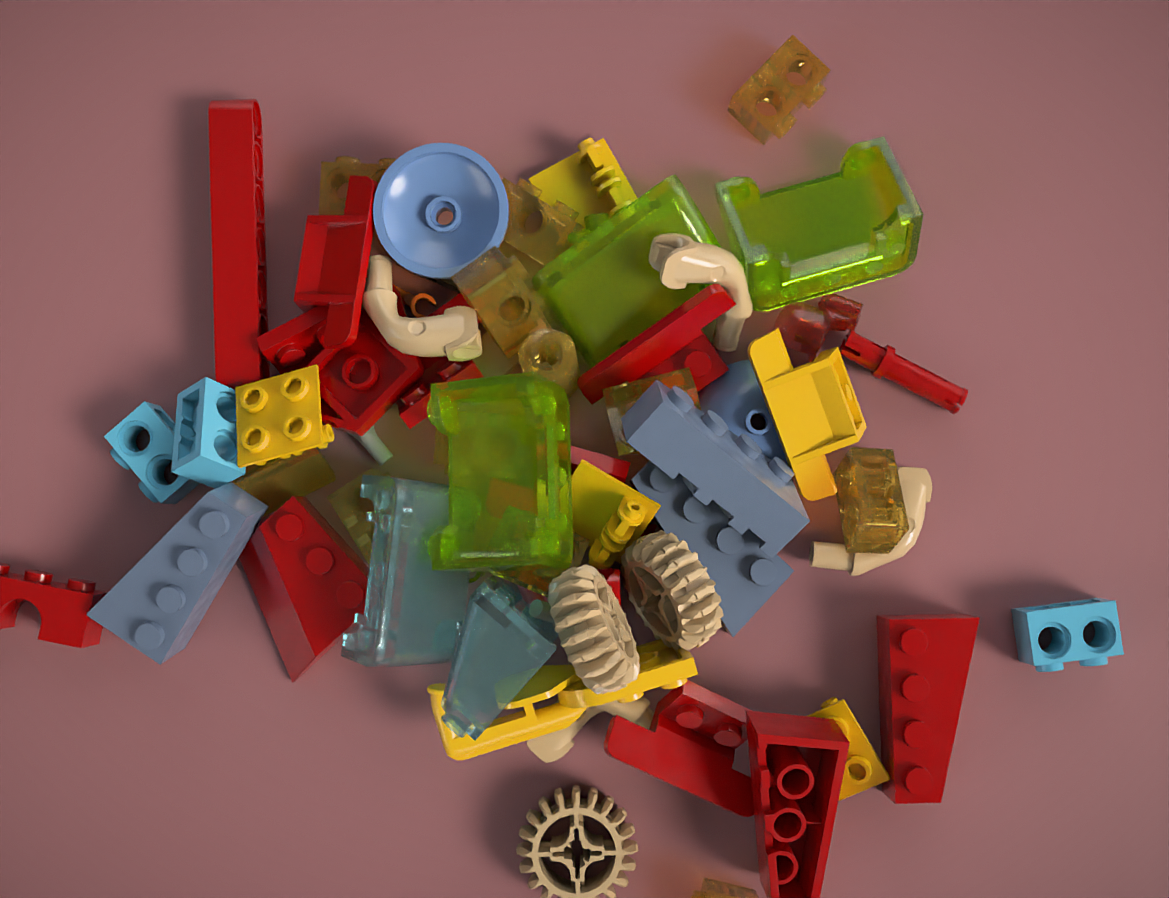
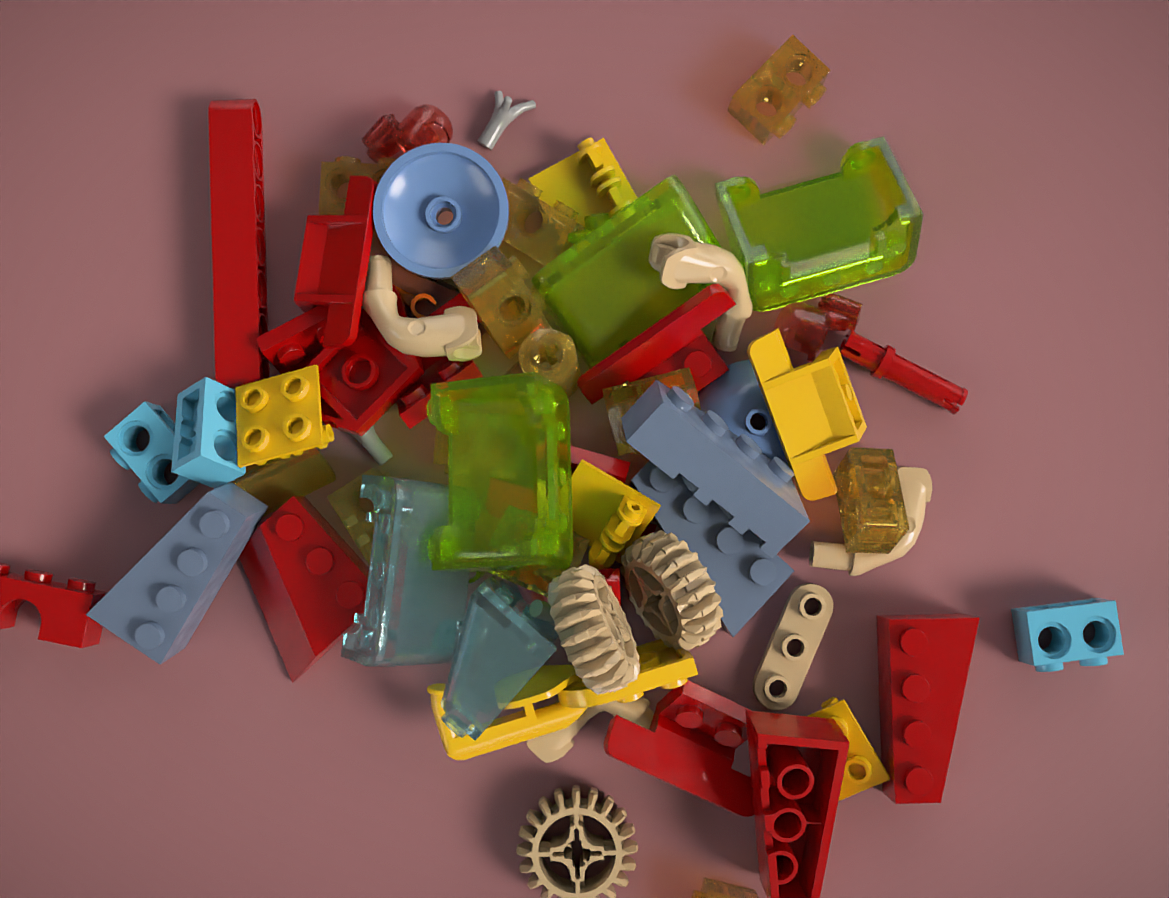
(420, 127): none -> clear red piece
(501, 118): none -> light grey bar
(792, 624): none -> tan plate

